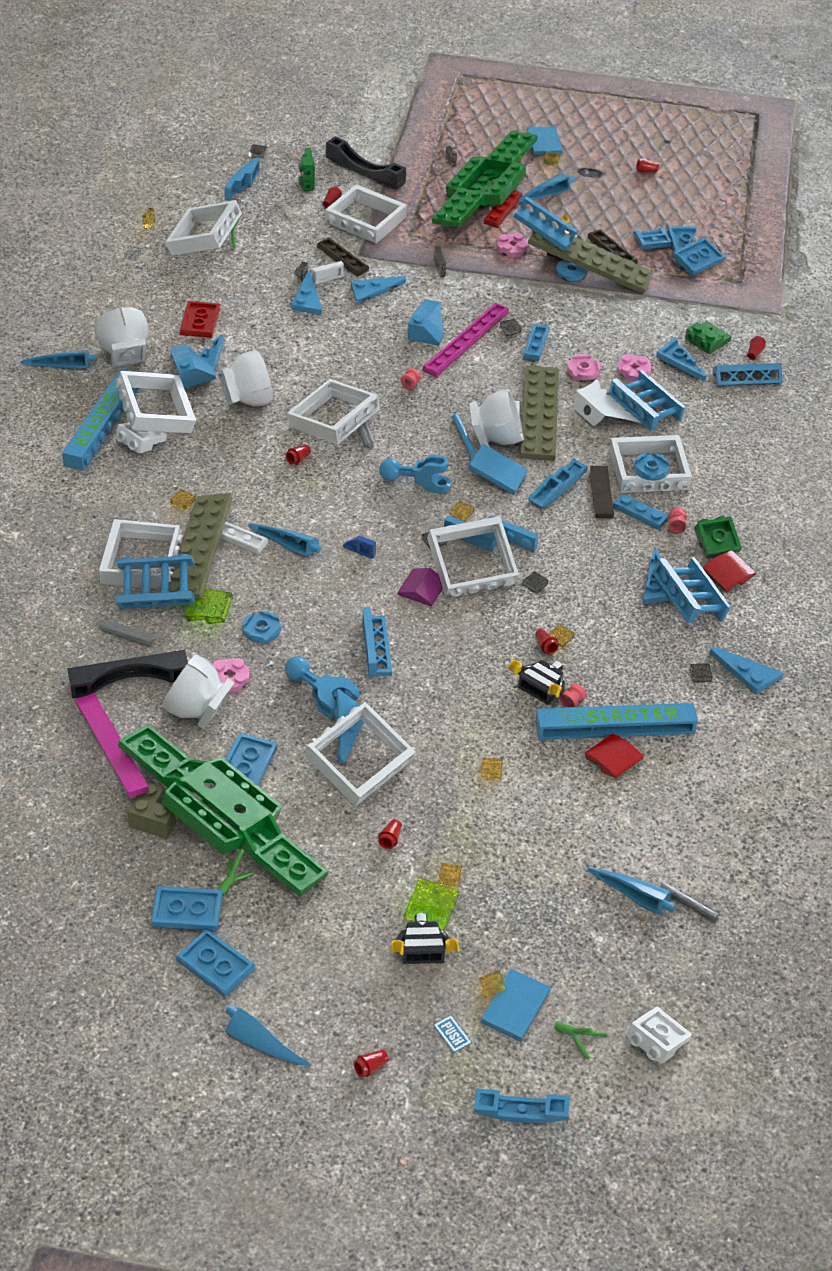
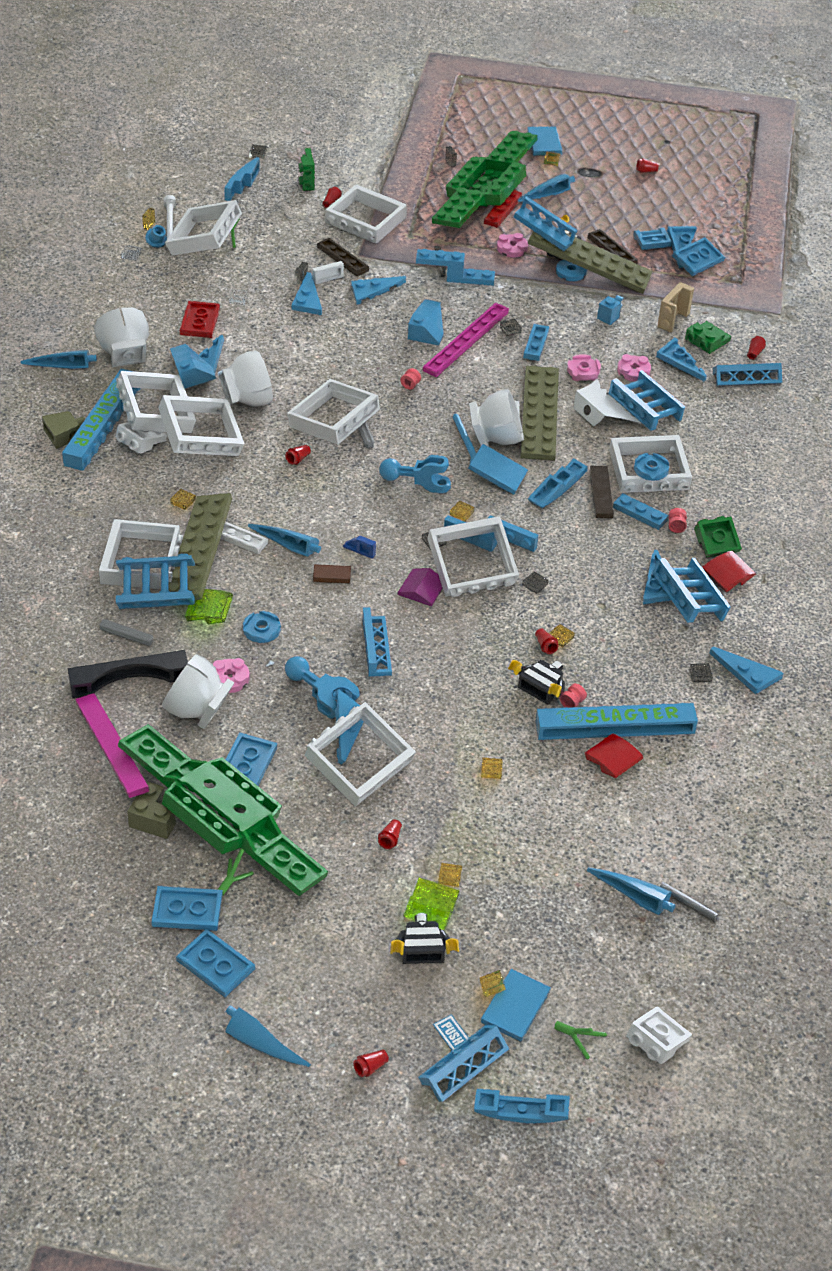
(61, 427): none -> olive torso
(156, 236): none -> dark azure piece
(169, 203): none -> white piece
(200, 444): none -> white window
(332, 573): none -> reddish brown tile
(342, 153): black arch -> none
(455, 269): none -> dark azure bracket
(458, 1056): none -> dark azure fence
(609, 309): none -> dark azure brick
(681, 304): none -> tan window

